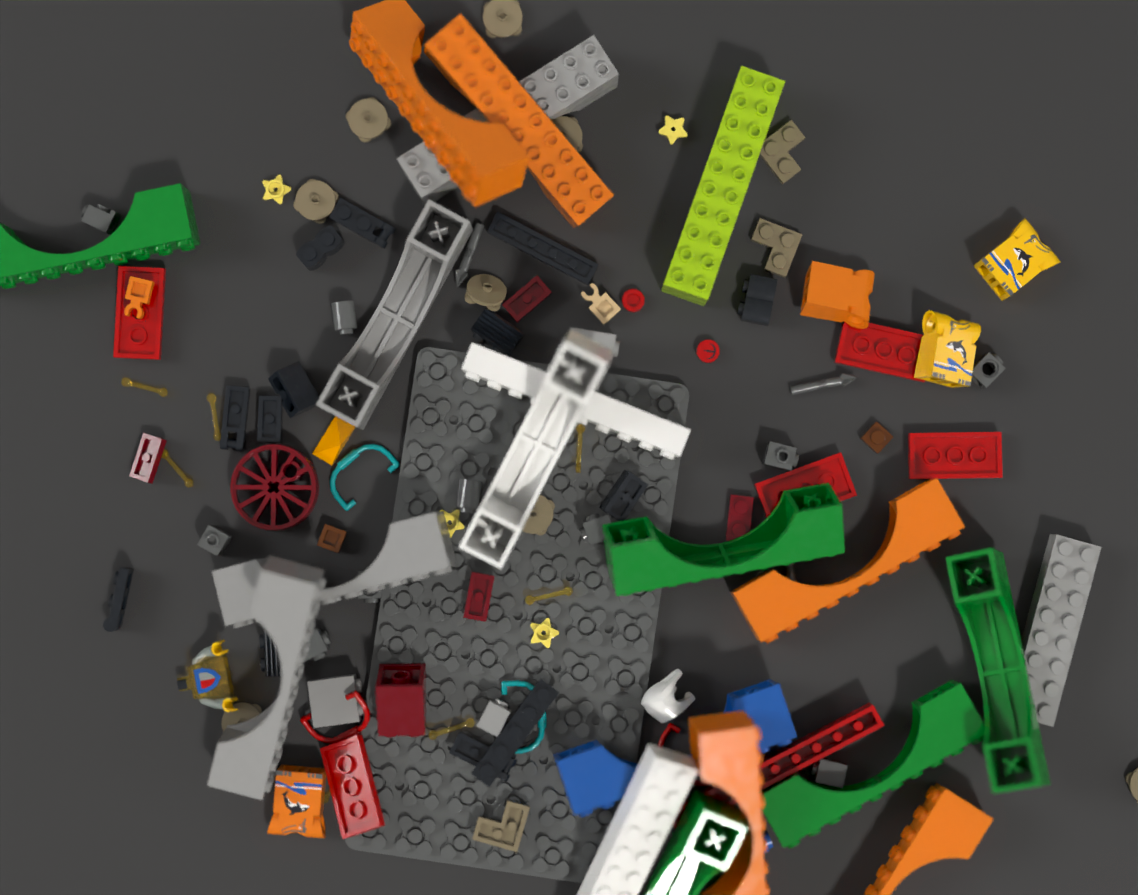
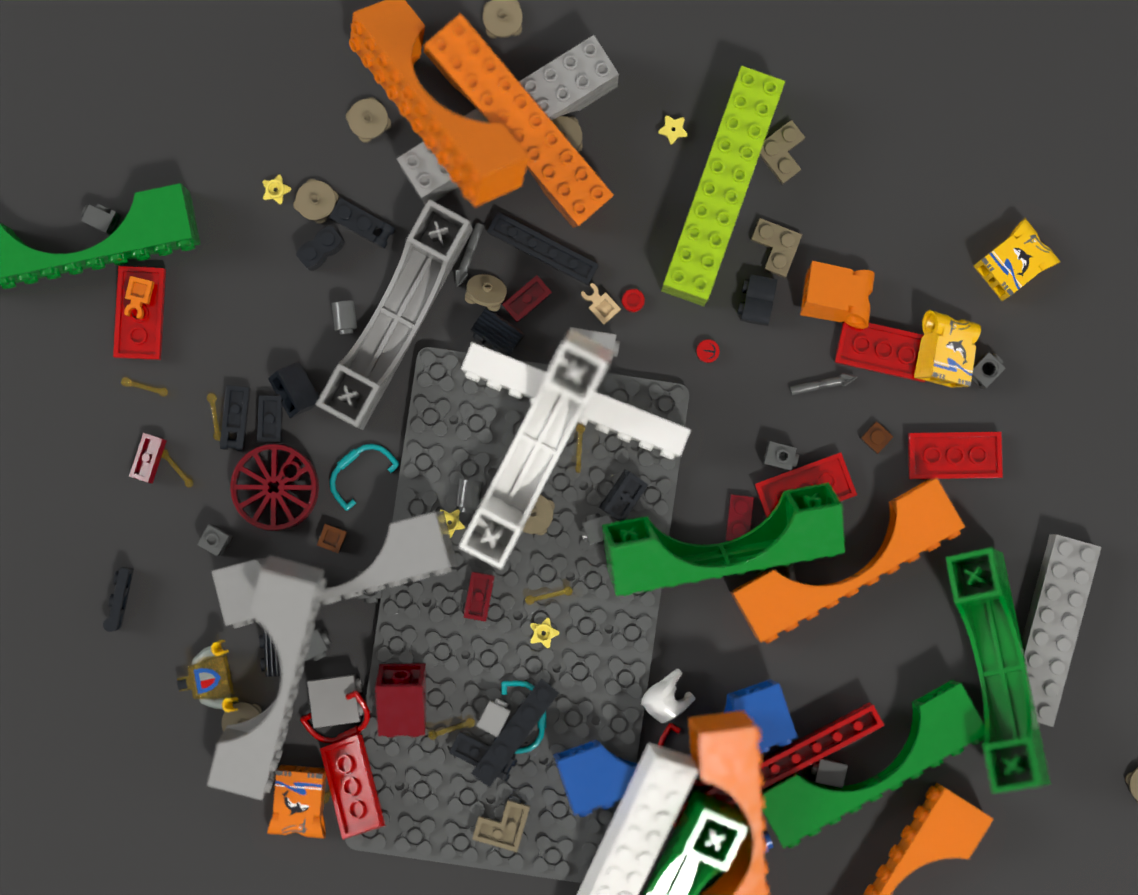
(333, 440): light orange slope -> none

